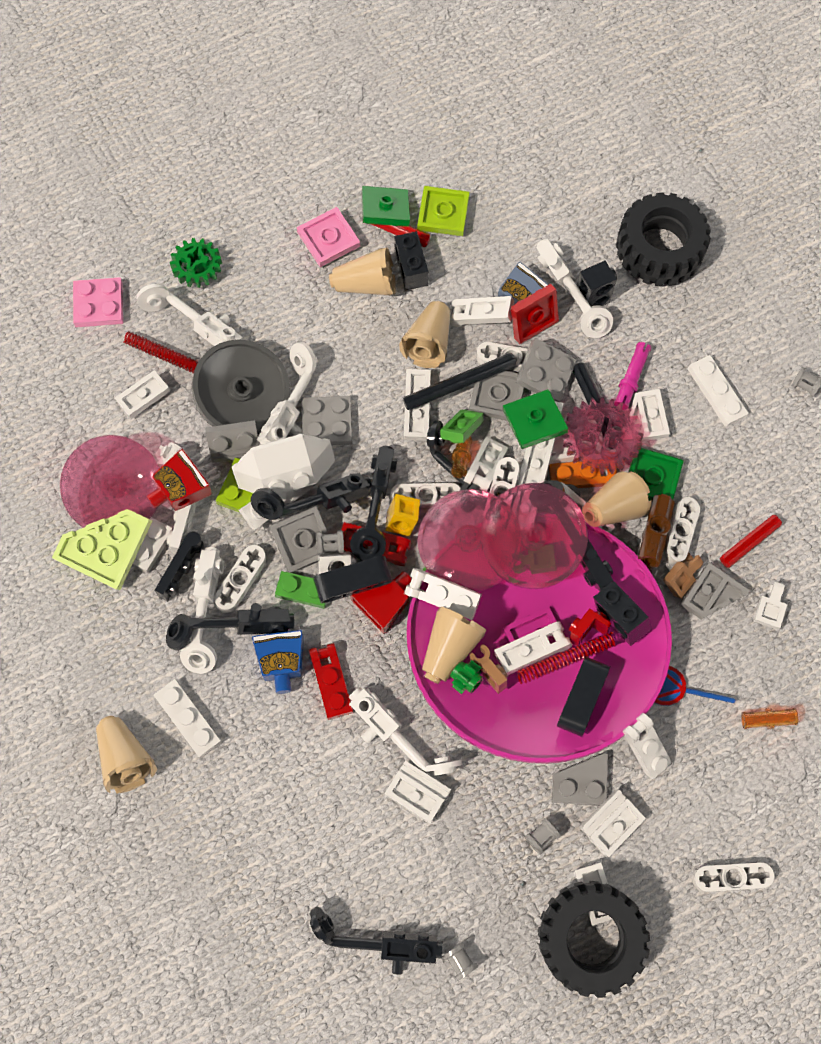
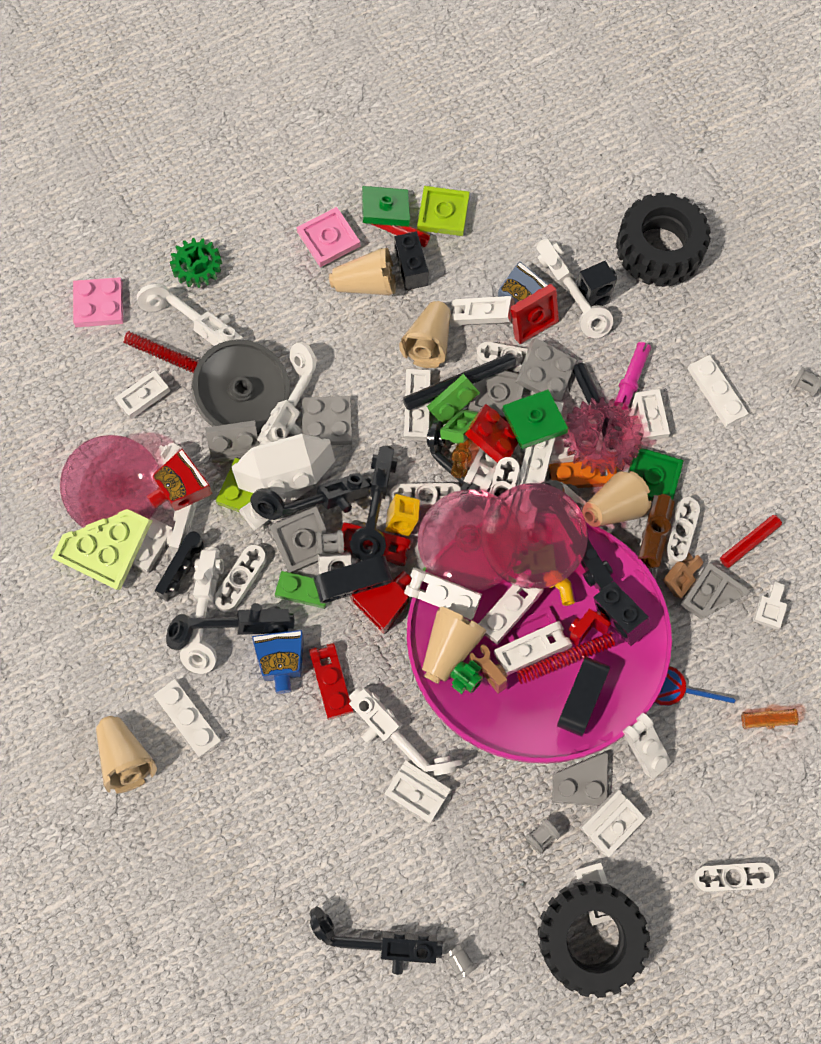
(453, 399): none -> bright green plate
(492, 434): none -> red plate
(508, 612): none -> white plate
(566, 592): none -> yellow arm

